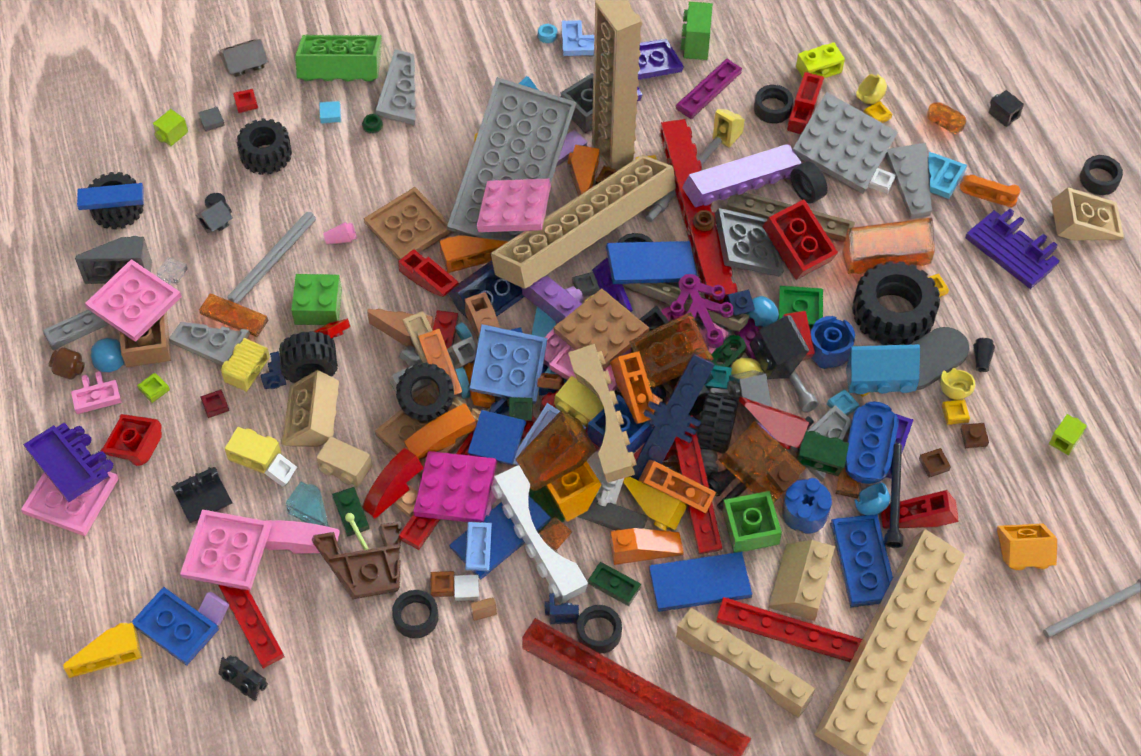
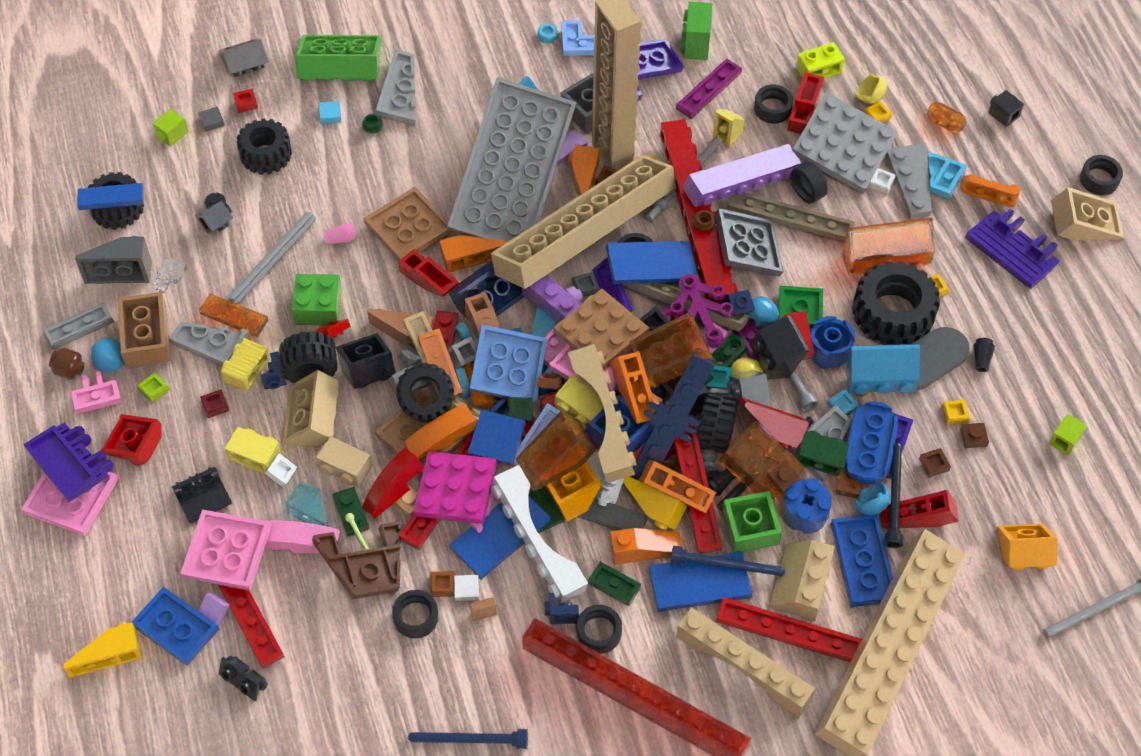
(133, 300): bright pink plate -> none
(366, 361): none -> black brick
(478, 546): light blue plate -> none
(514, 205): bright pink plate -> none
(517, 738): none -> dark blue piece
(555, 533): clear orange plate -> none
(681, 556): none -> dark blue piece
(800, 239): red brick -> none
(957, 384): light yellow hair -> none

